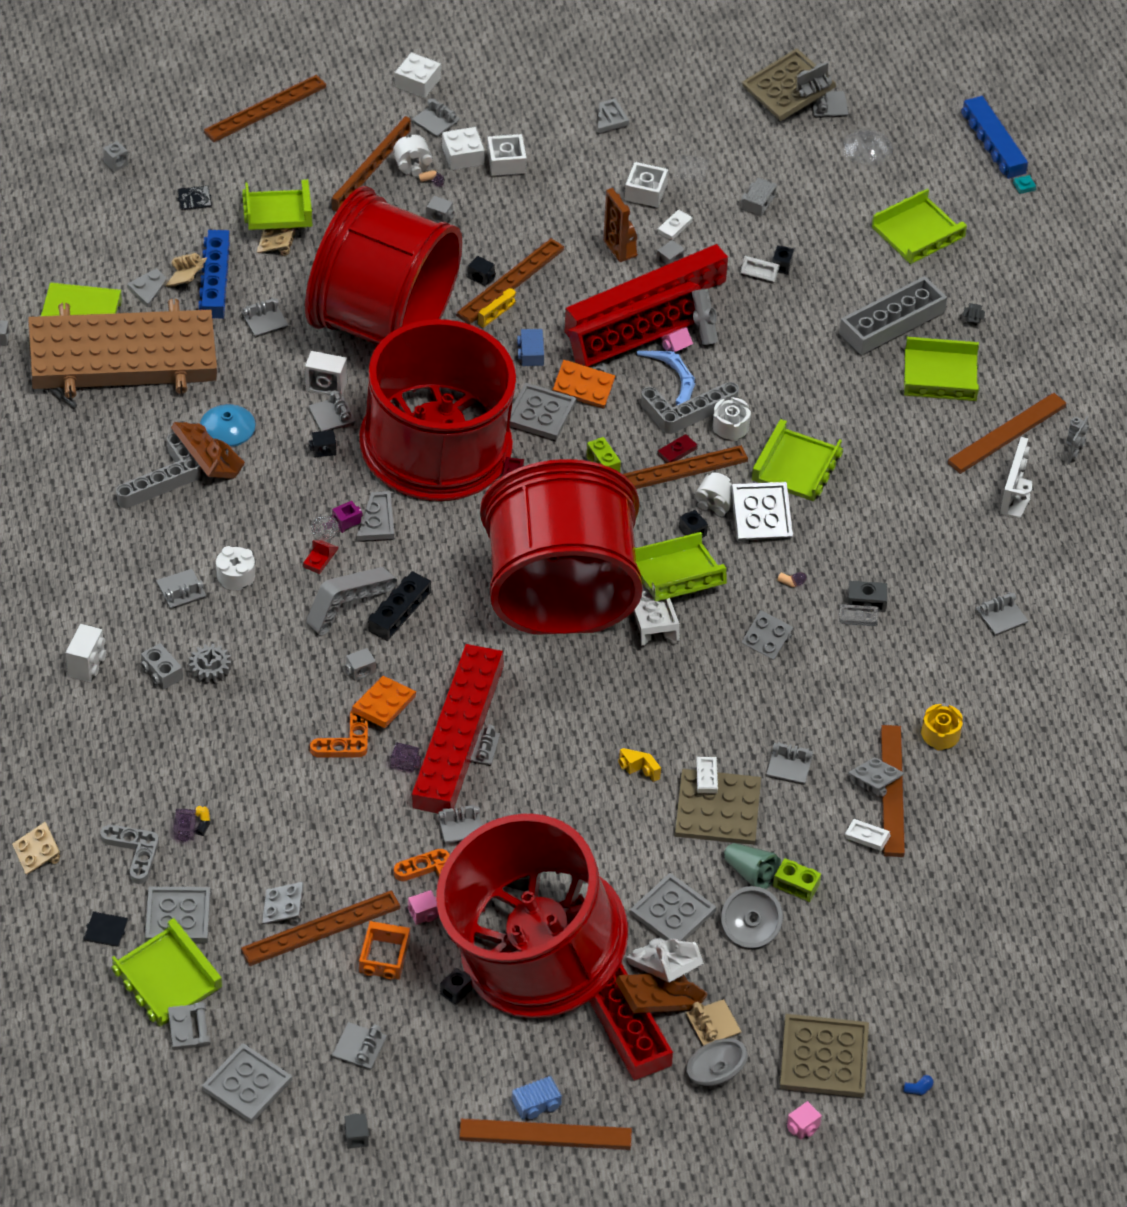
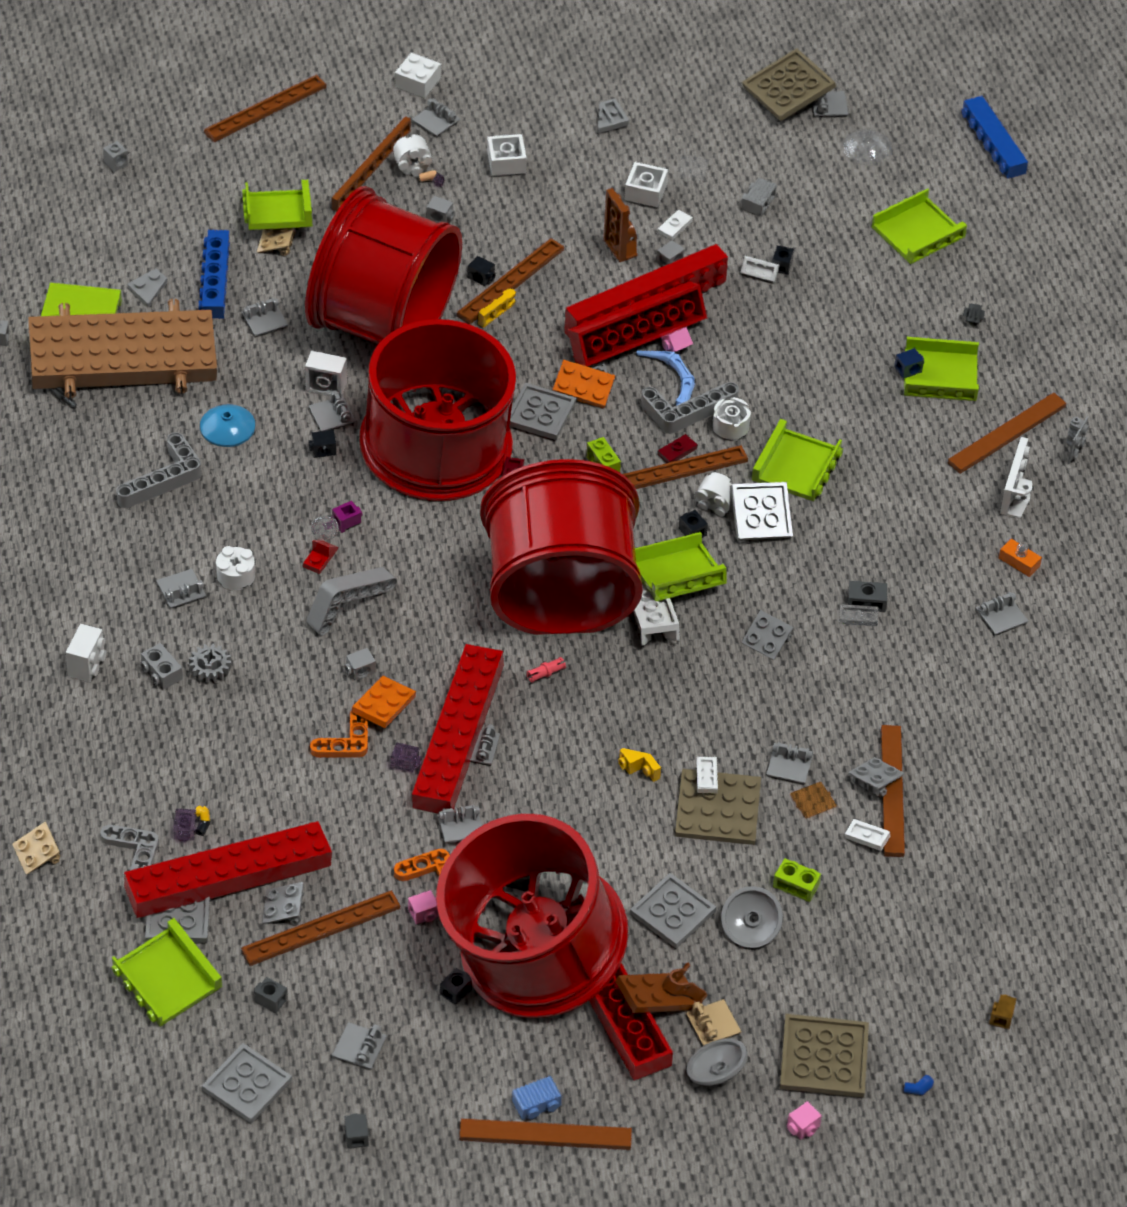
(105, 929): black piece -> none
(182, 1027): light grey plate -> none
(186, 268): tan hinge -> none
(194, 198): piece -> none
(207, 451): dark orange plate -> none
(227, 869): none -> red brick
(274, 1001): none -> dark grey brick
(378, 518): light grey wing -> none
(384, 933): orange window -> none
(399, 605): black brick -> none
(463, 148): white brick -> none
(531, 347): medium blue brick -> none
(546, 669): none -> coral pin
(666, 958): white plate -> none
(705, 316): light grey piece -> none
(753, 864): sand green cone -> none
(793, 580): arm -> none
(813, 800): none -> clear orange piece
(816, 76): light grey hinge -> none
(893, 315): light grey brick -> none
(909, 363): none -> dark blue brick
(942, 726): yellow brick -> none
(1003, 1012): none -> pearl gold brick
(1020, 557): none -> orange piece
(1024, 184): teal plate -> none

